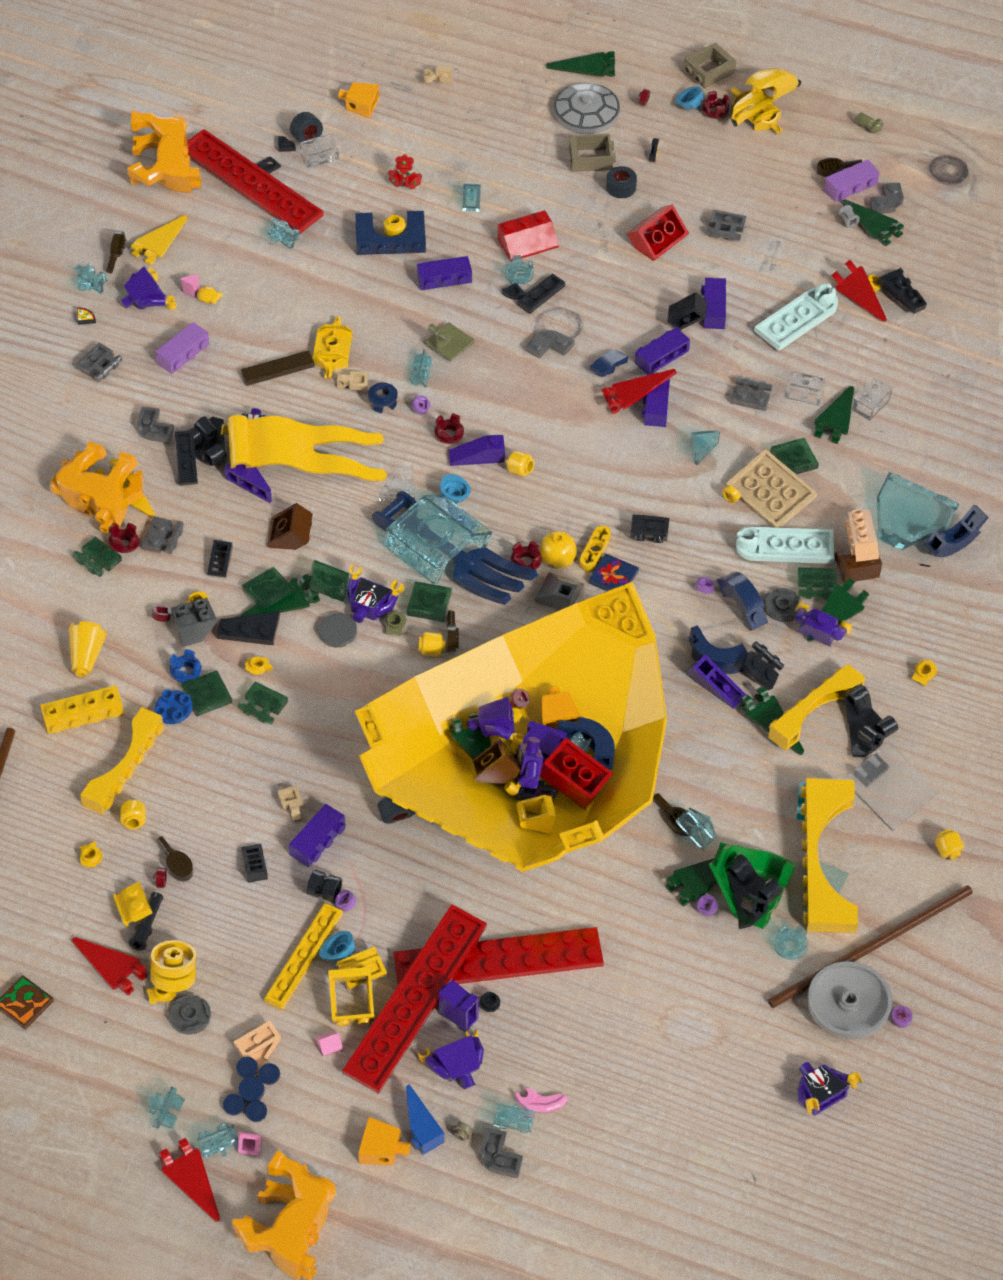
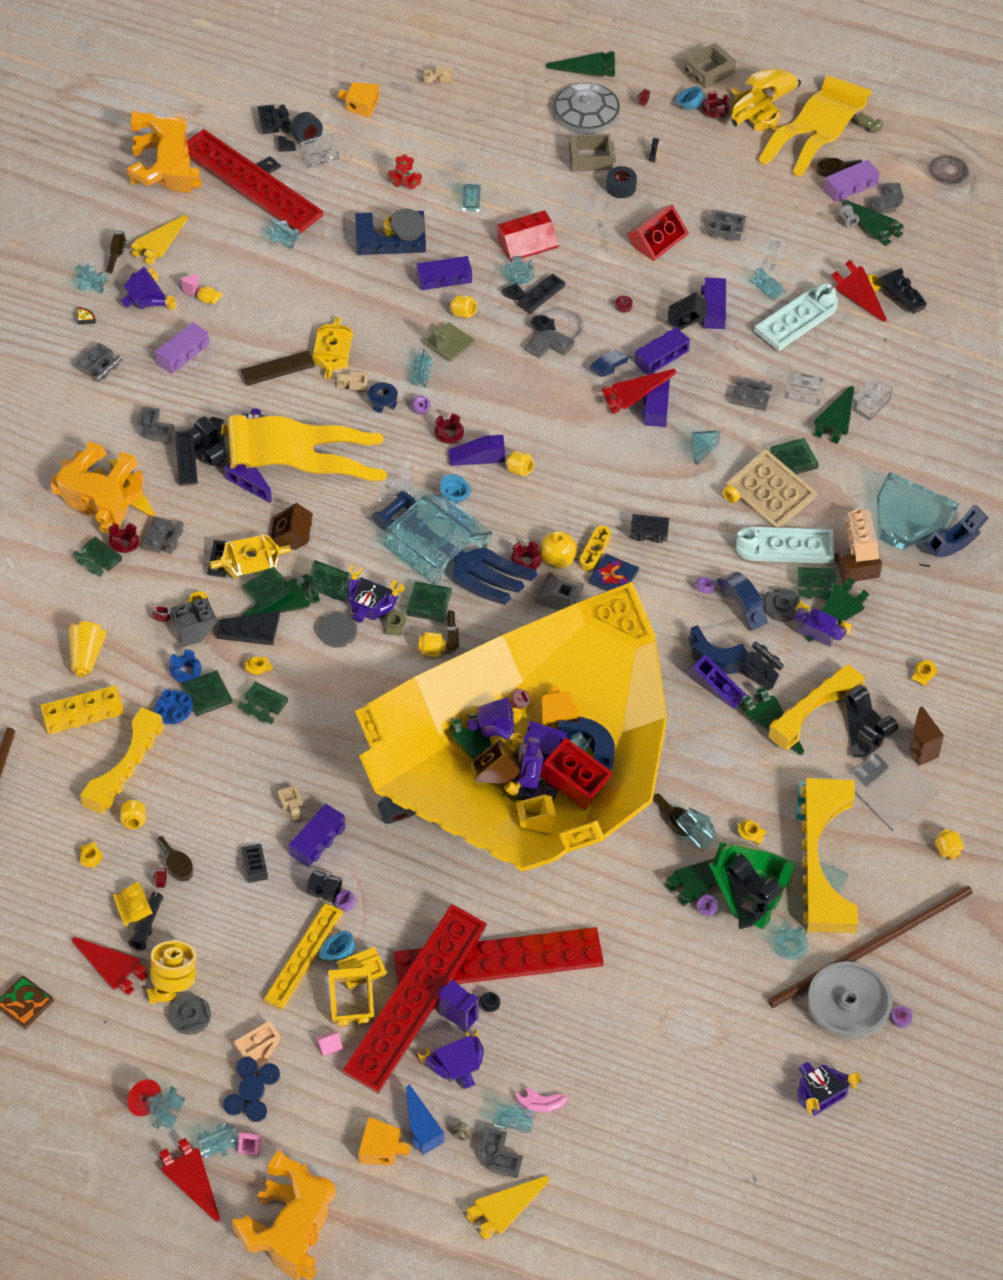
(138, 1105): none -> red piece
(238, 563): none -> yellow plate
(269, 121): none -> black plate
(407, 224): none -> dark grey tile
(463, 306): none -> yellow head
(504, 1206): none -> yellow flag
(543, 323): none -> black animal
(623, 304): none -> dark red tile
(751, 831): none -> yellow animal
(767, 284): none -> clear light blue hinge
(825, 114): none -> yellow flag
(925, 739): none -> reddish brown slope

